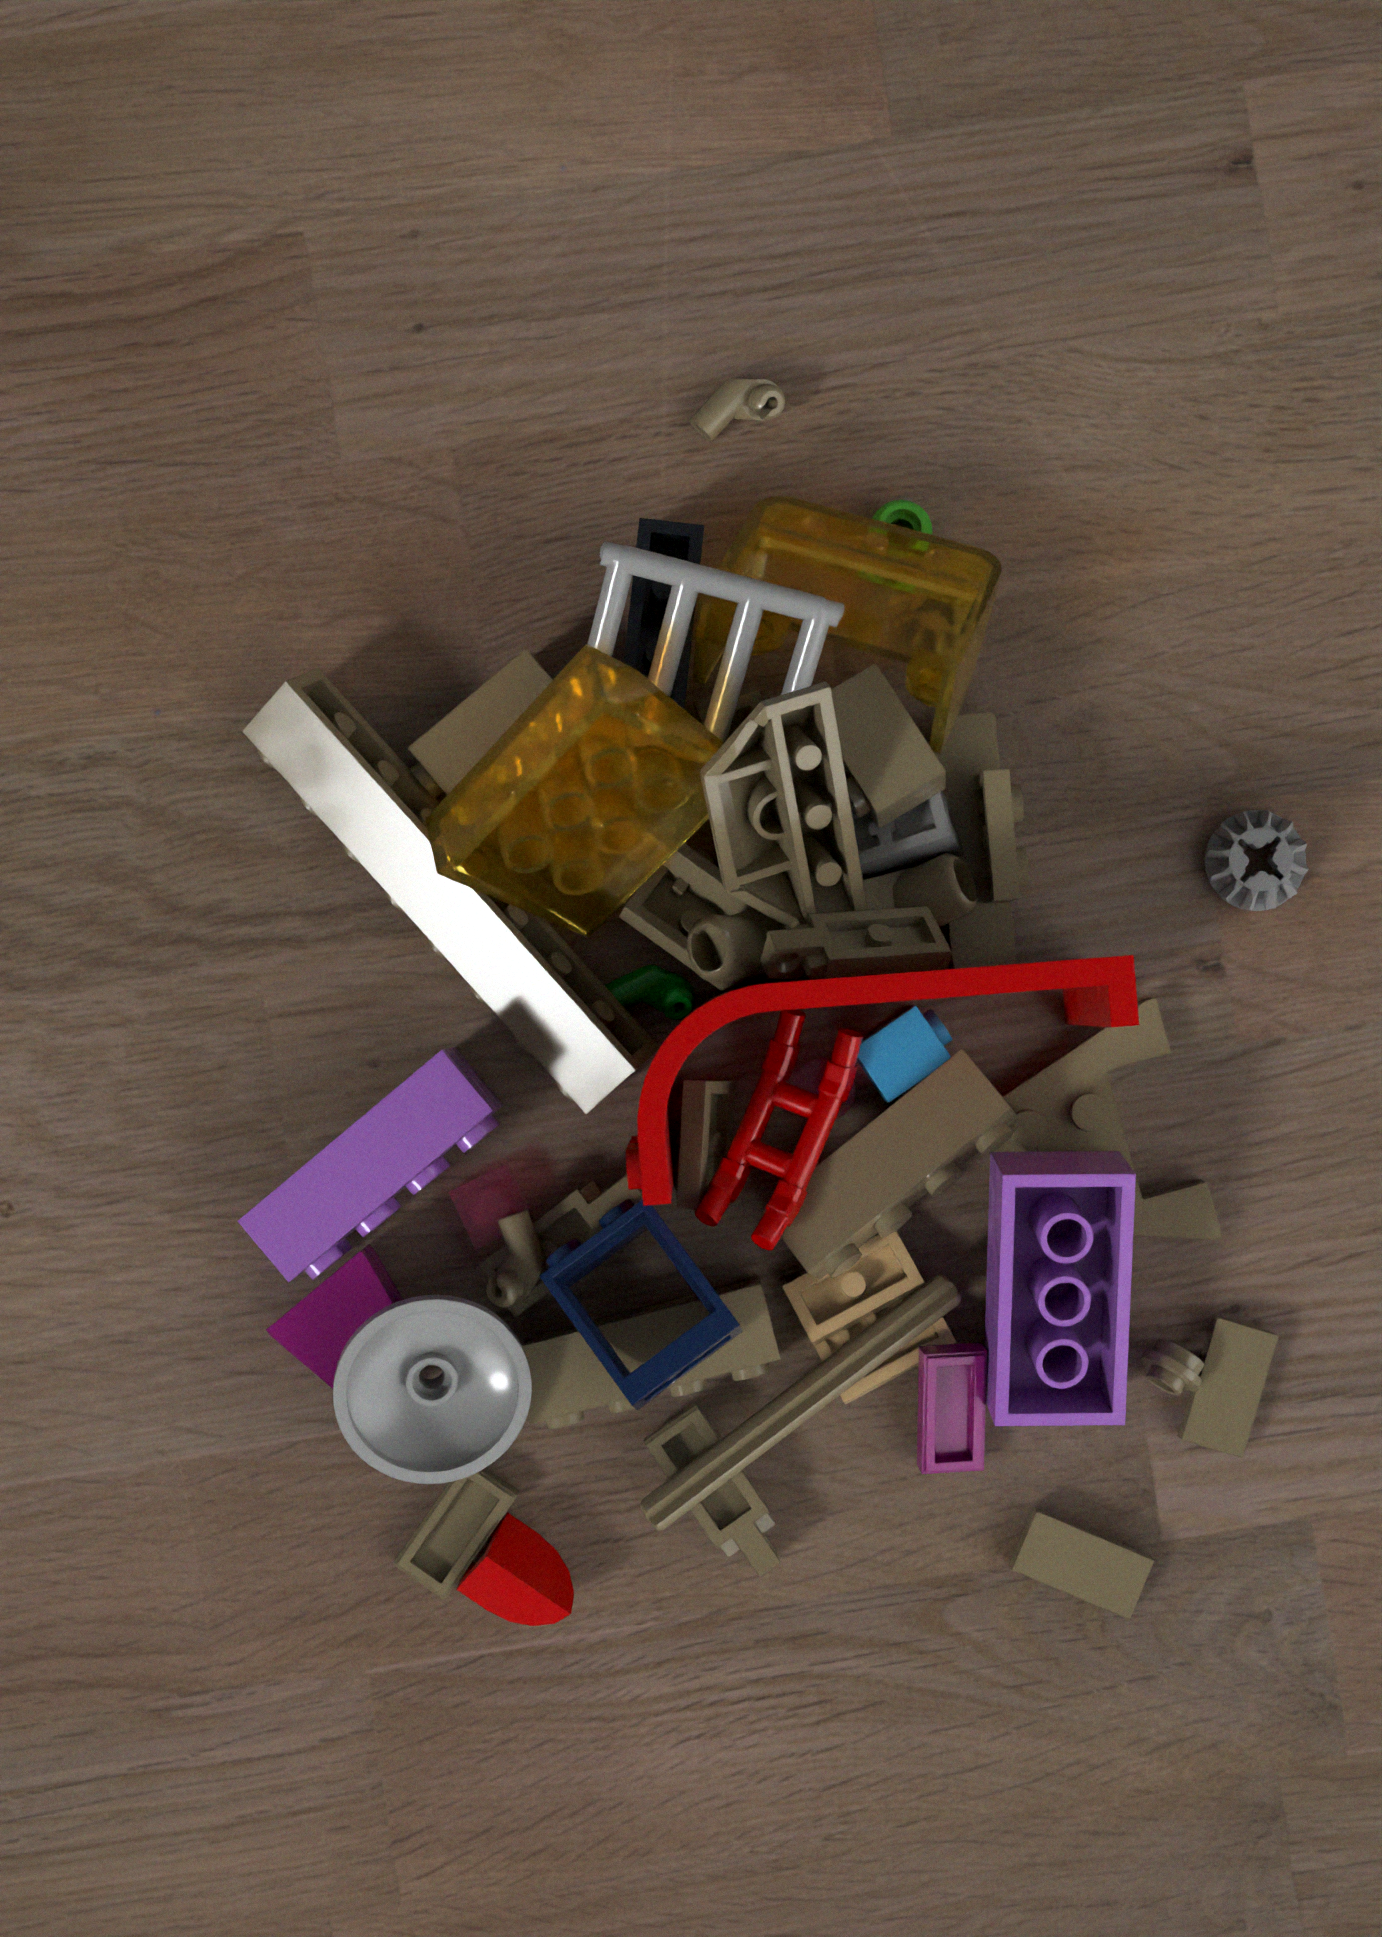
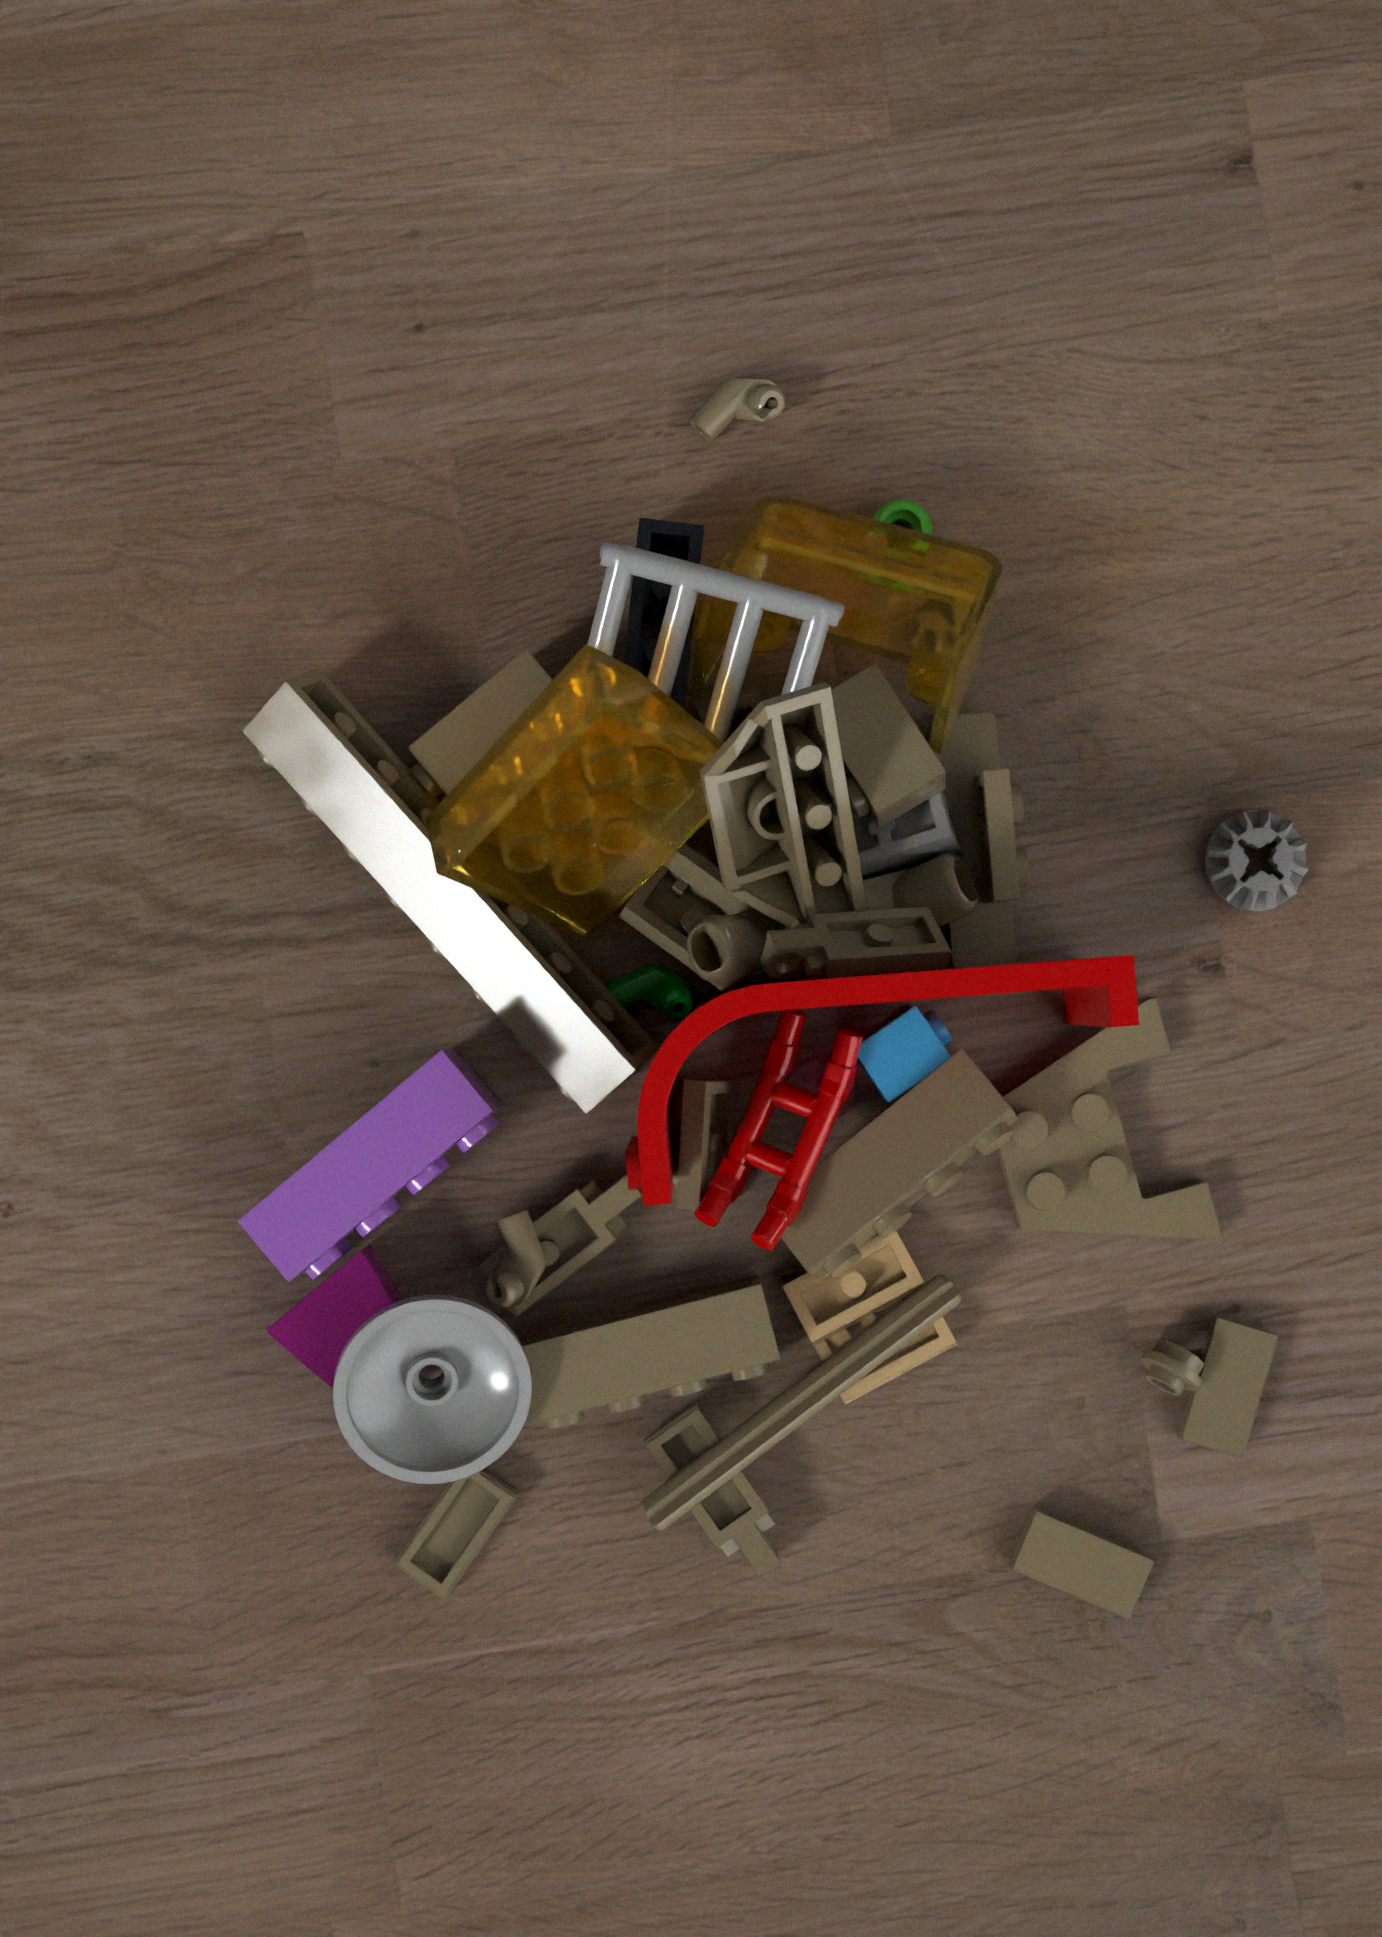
(486, 1201): clear pink plate -> none
(520, 1577): red brick -> none
(654, 1376): dark blue window -> none
(951, 1408): magenta tile -> none
(1058, 1287): medium lavender brick -> none

